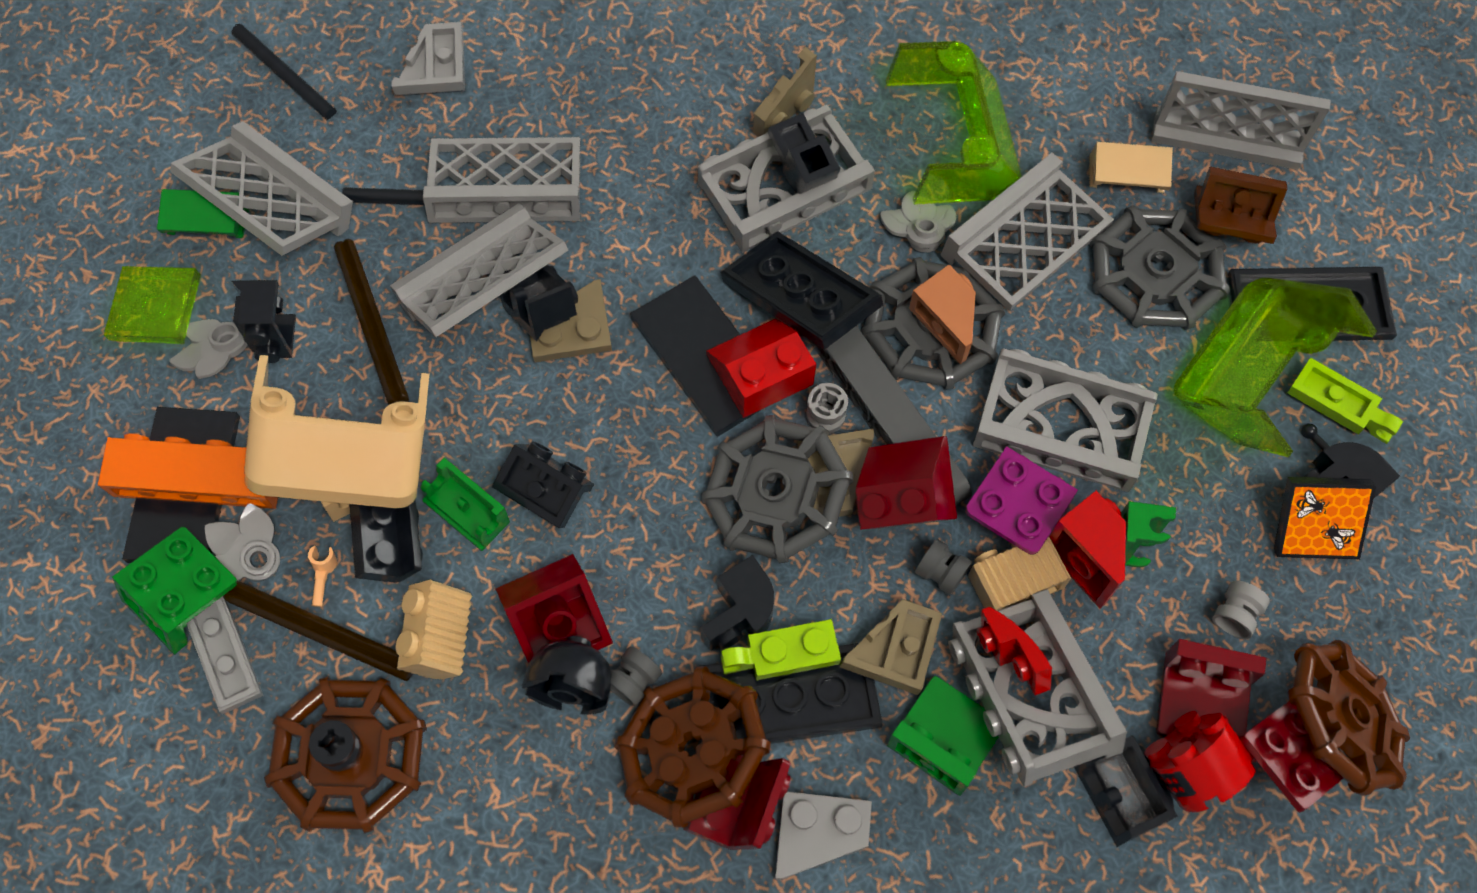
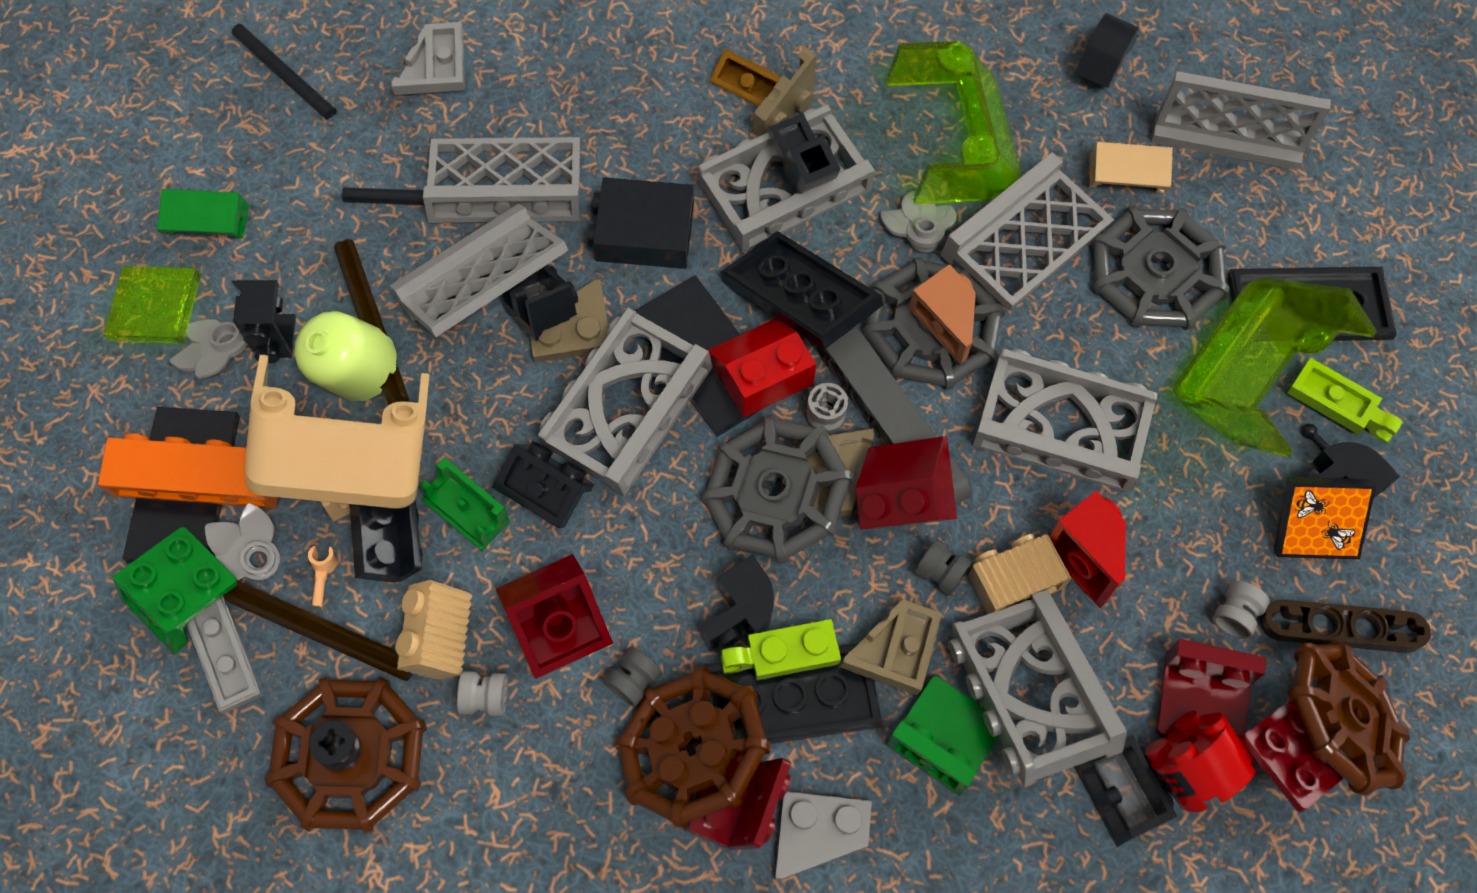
(279, 176): light grey fence -> none
(345, 355): none -> yellowish green cylinder
(482, 694): none -> light grey wheel
(569, 674): black cylinder -> none
(599, 373): none -> light grey fence
(642, 223): none -> black brick
(743, 77): none -> pearl gold slope
(1013, 645): red slope -> none
(1020, 501): magenta bracket -> none
(1107, 50): none -> black brick
(1144, 528): green hinge -> none
(1239, 205): reddish brown bracket -> none
(1344, 629): none -> dark brown beam

